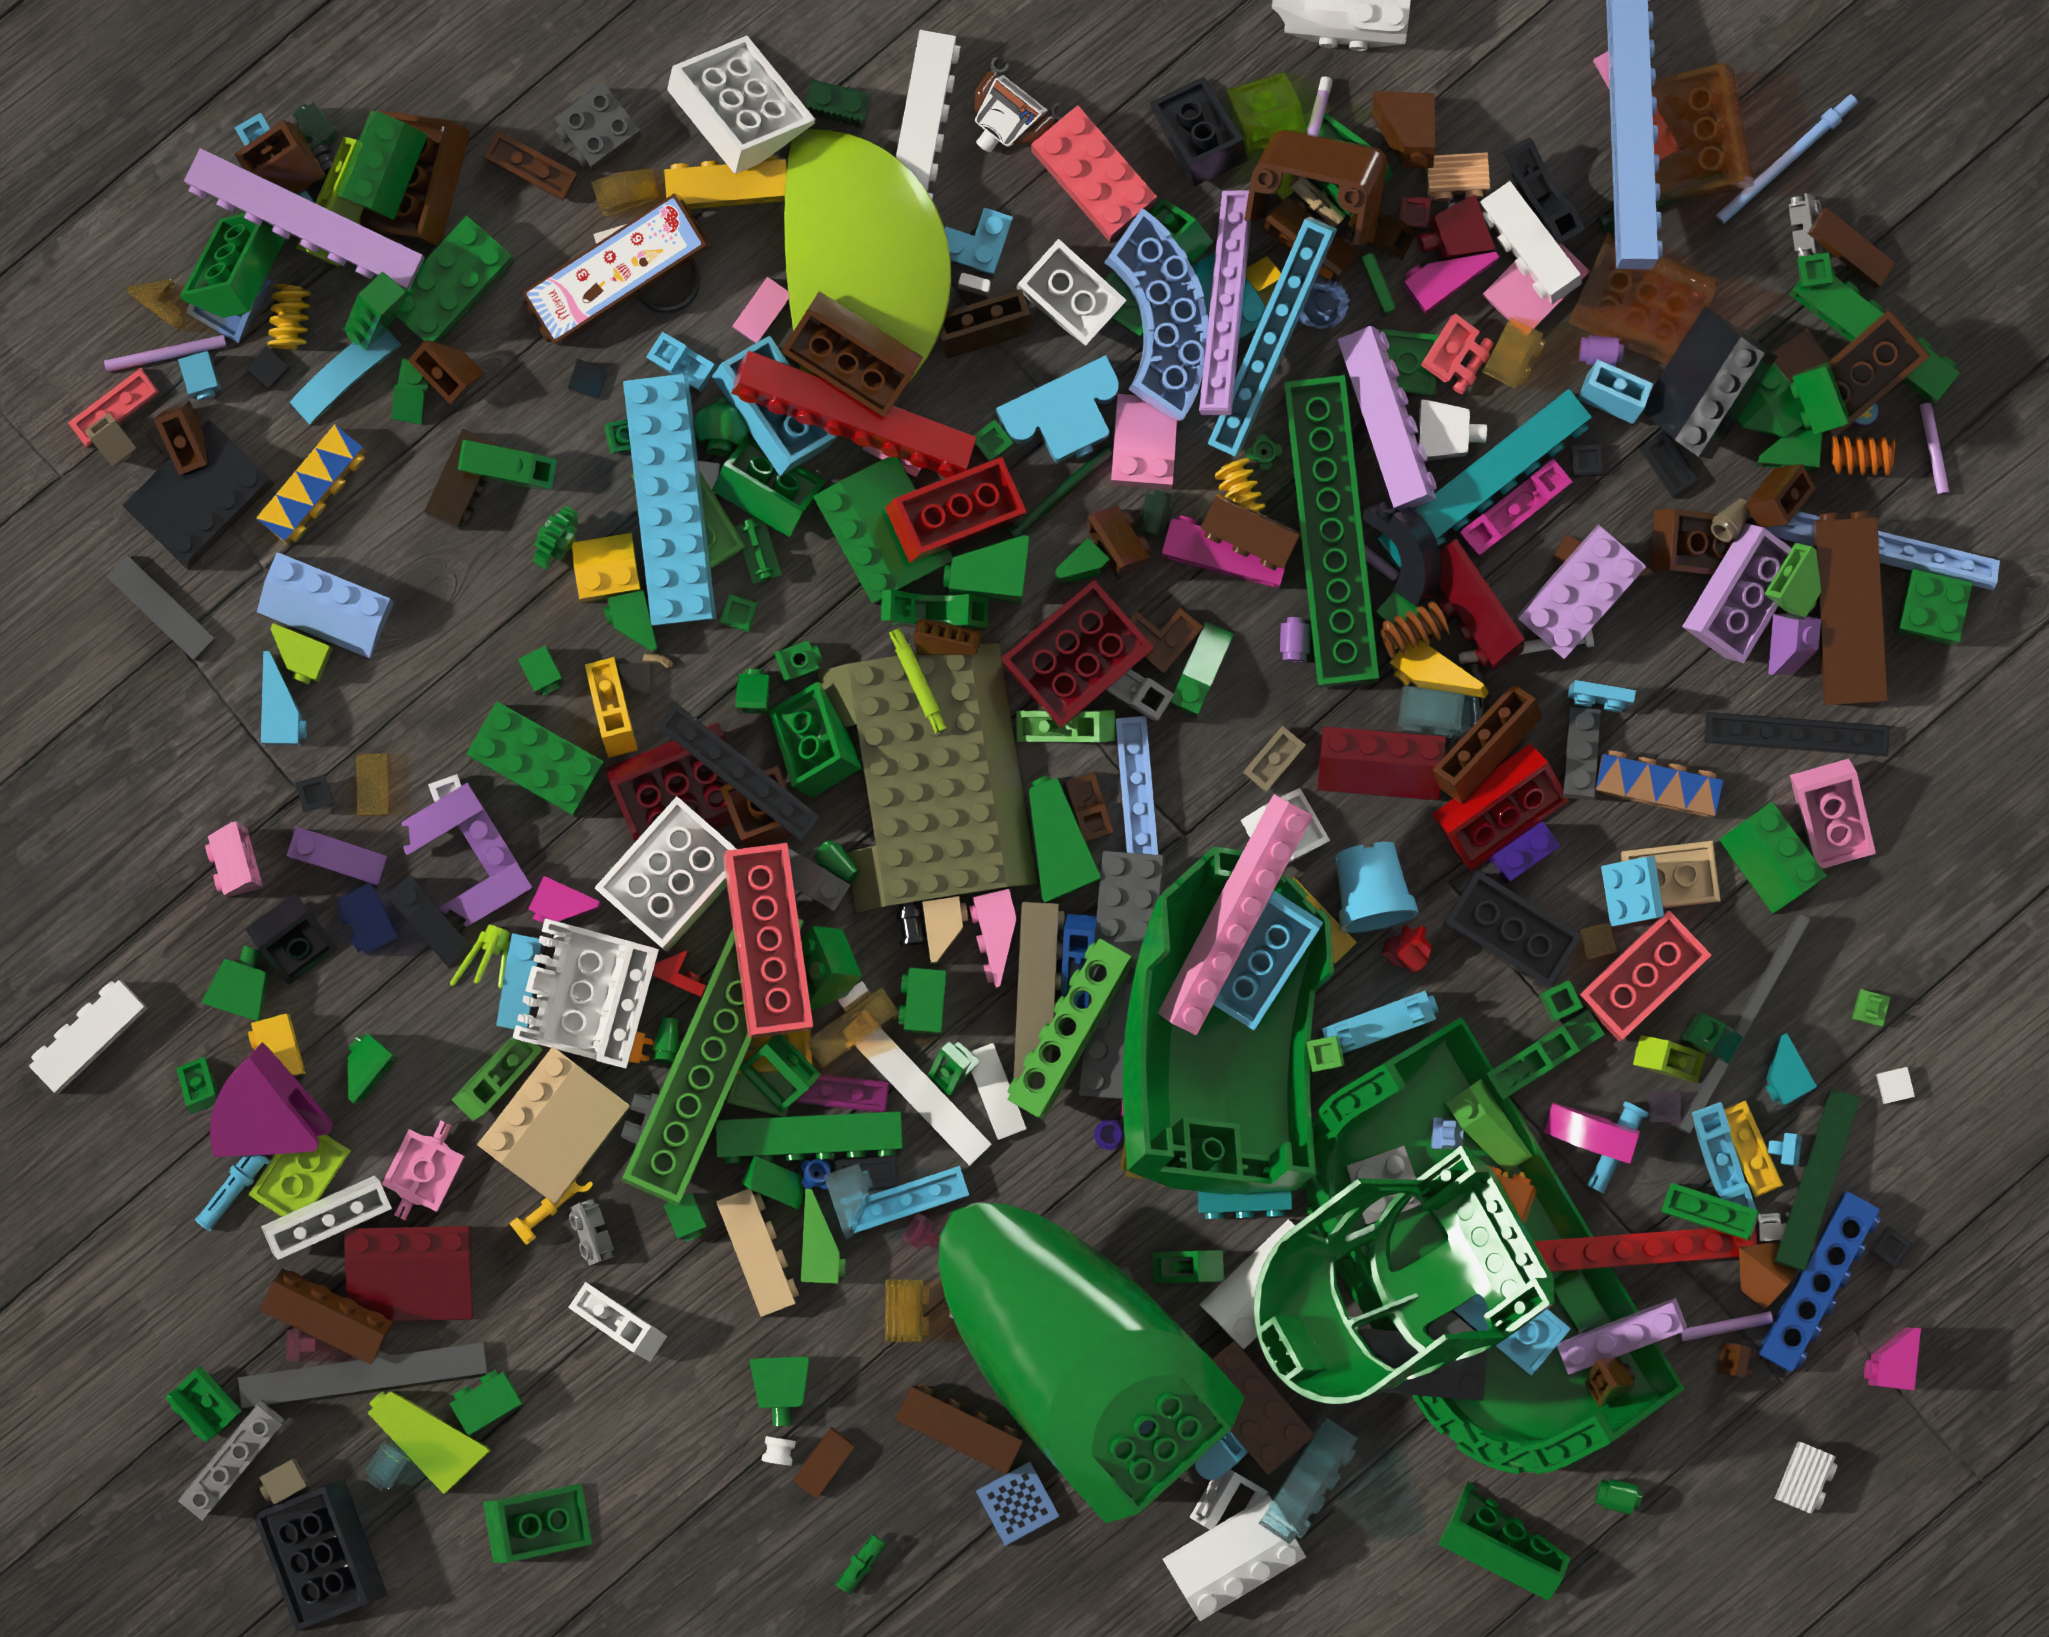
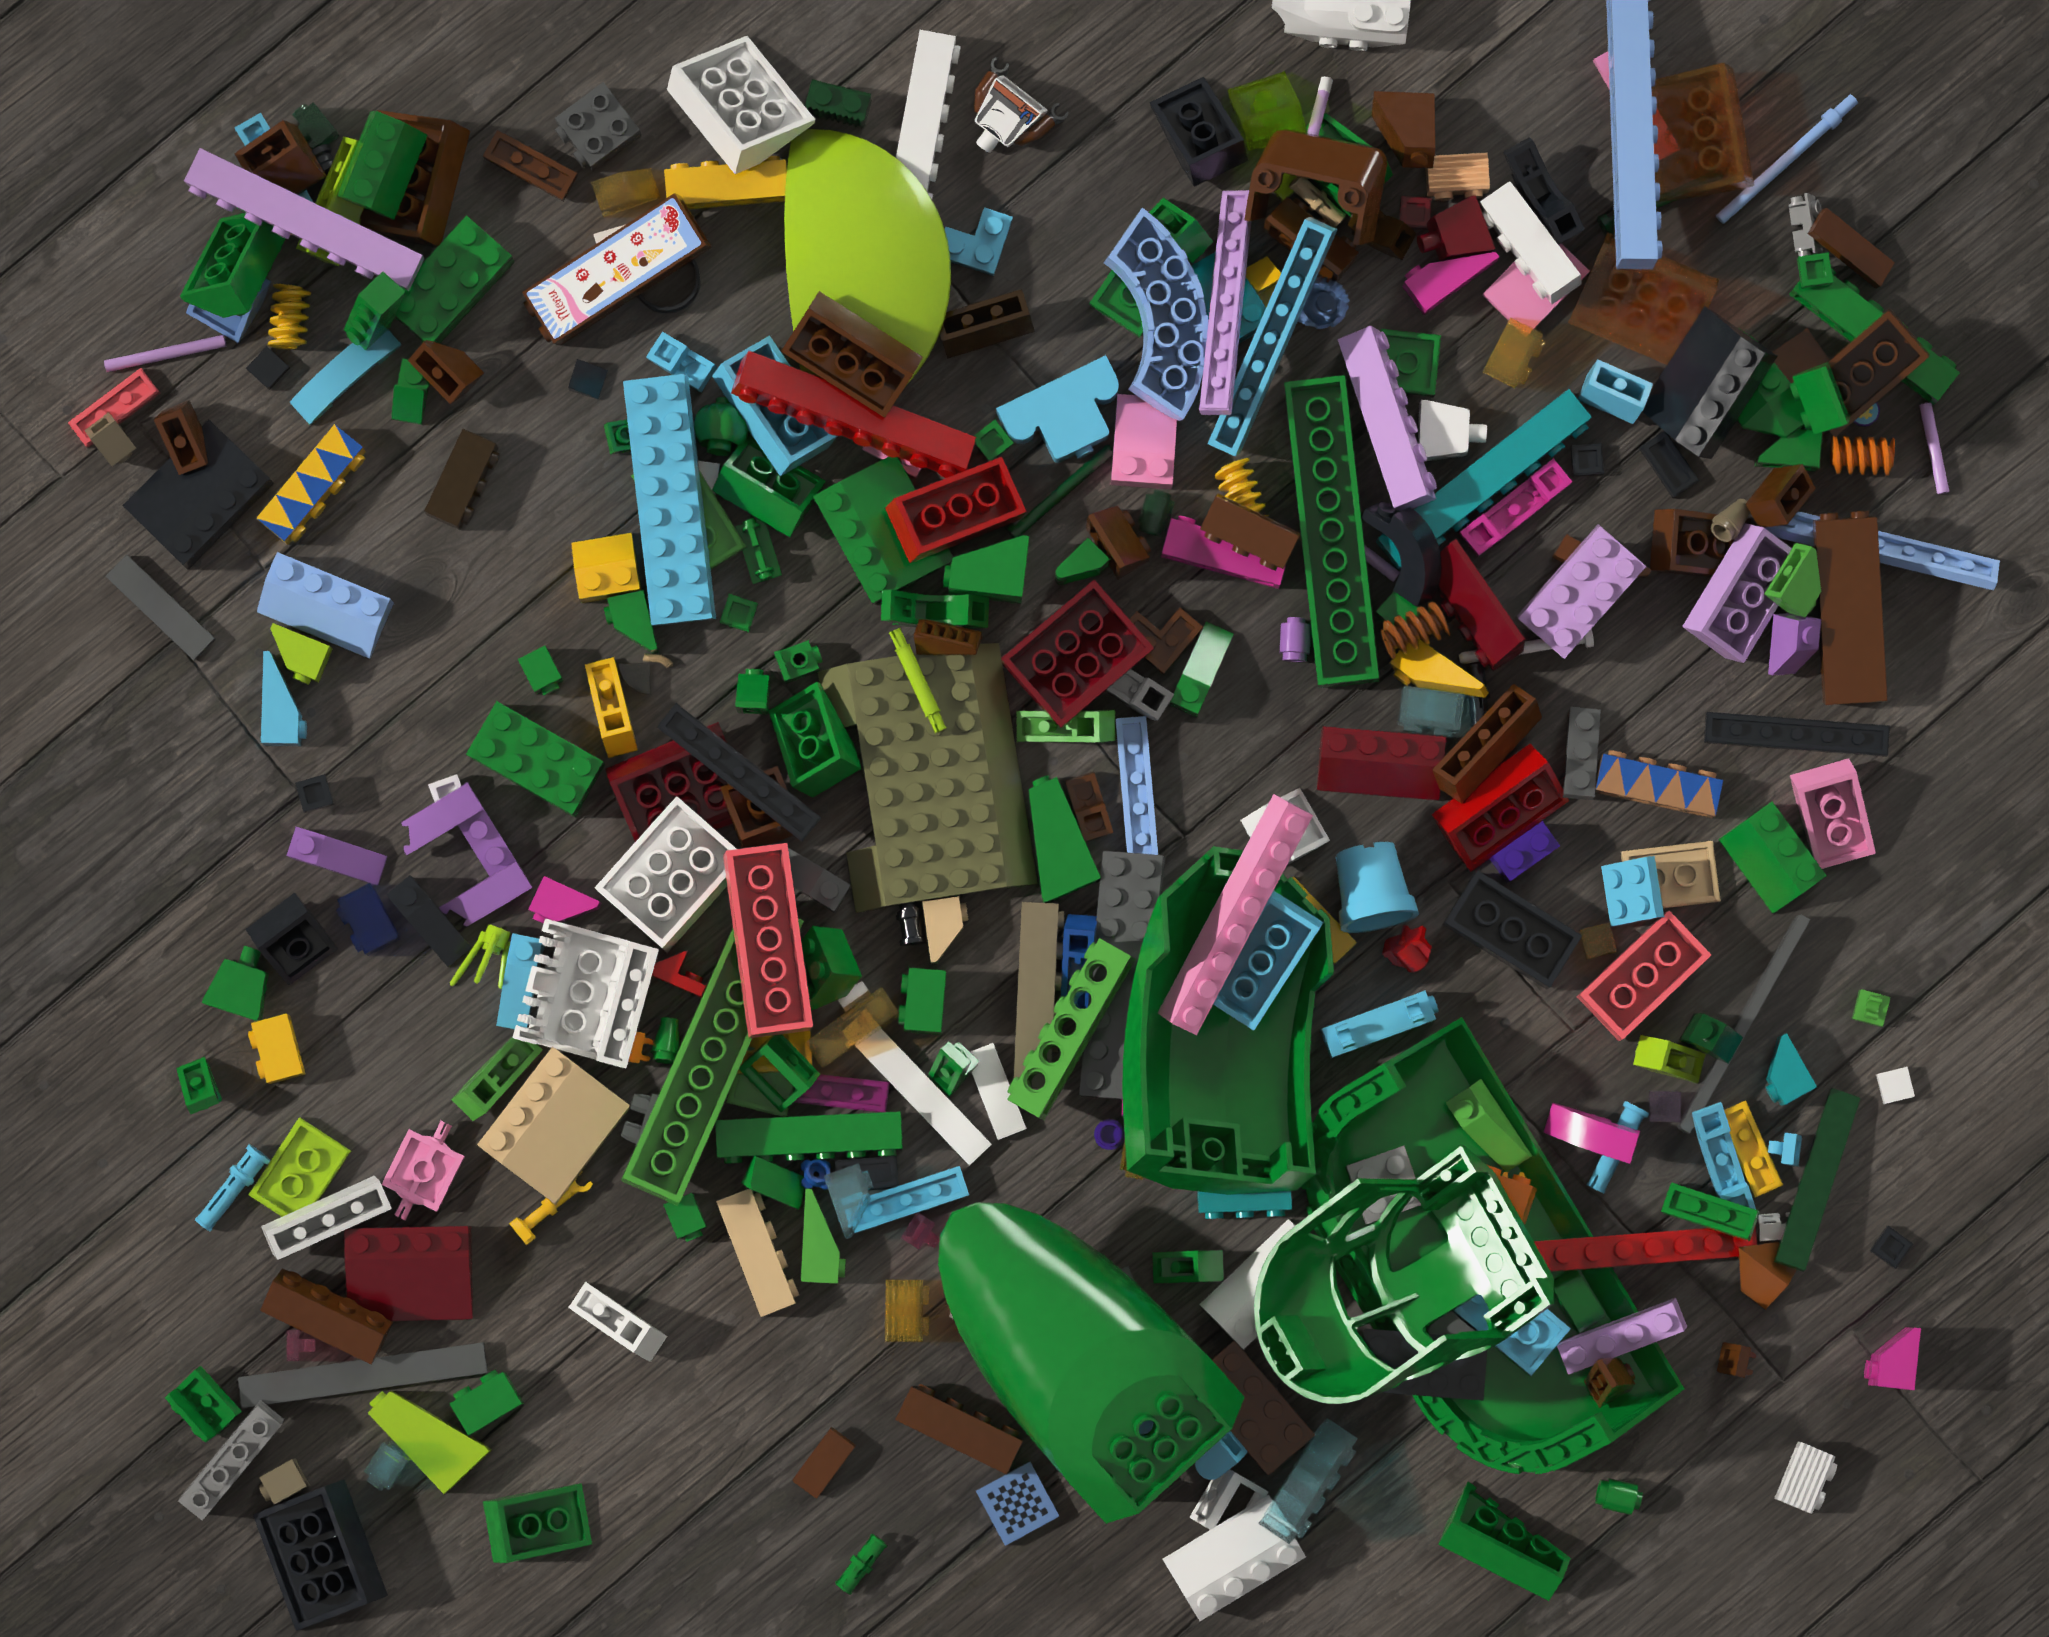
(88, 1036): white brick -> none
(151, 297): clear yellow slope -> none
(200, 376): medium azure brick -> none
(234, 860): bright pink slope -> none
(265, 1111): magenta piece -> none
(367, 1066): green slope -> none
(372, 784): clear yellow tile -> none
(507, 465): green slope -> none
(556, 537): green gear -> none
(584, 1220): light grey hinge -> none
(762, 310): bright pink tile -> none
(778, 1450): white wheel -> none
(780, 1385): green torso -> none
(836, 861): green cone -> none
(974, 284): white tile -> none
(997, 924): bright pink slope -> none
(1070, 293): white slope -> none
(1093, 173): coral brick -> none
(1273, 450): green plate -> none
(1274, 759): dark tan plate -> none
(1325, 1053): bright green tile -> none
(1377, 285): green tile -> none
(1446, 1134): light blue tile -> none
(1451, 347): coral plate -> none
(1545, 1054): green slope -> none
(1560, 1001): green brick -> none
(1601, 348): medium lavender brick -> none
(1611, 697): medium azure plate -> none
(1727, 1326): lavender bar -> none
(1773, 1346): blue brick -> none
(1933, 607): green brick -> none

